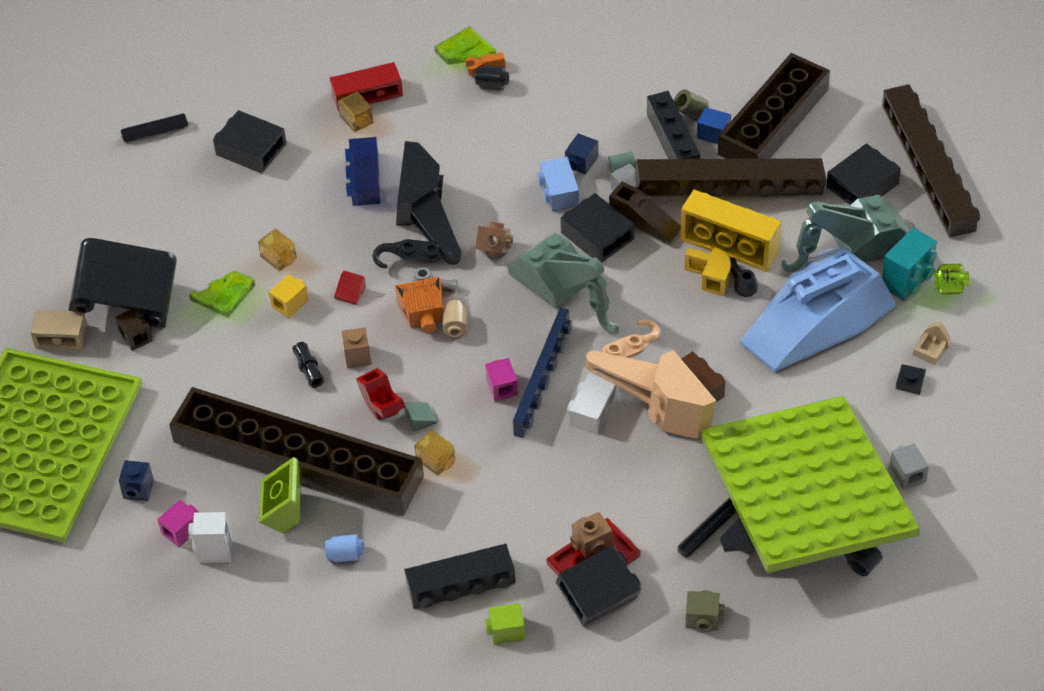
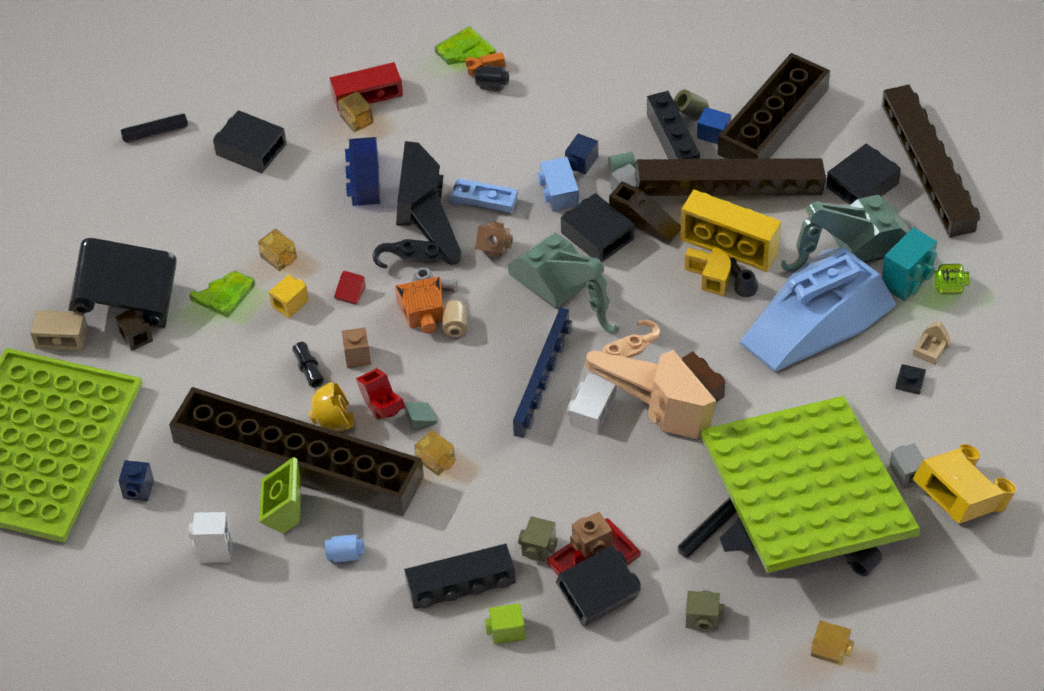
(176, 521): dark pink brick -> none
(330, 408): none -> yellow cylinder
(483, 195): none -> light blue plate
(501, 379): dark pink brick -> none
(538, 539): none -> olive brick
(832, 643): none -> clear yellow brick
(961, 487): none -> yellow piece

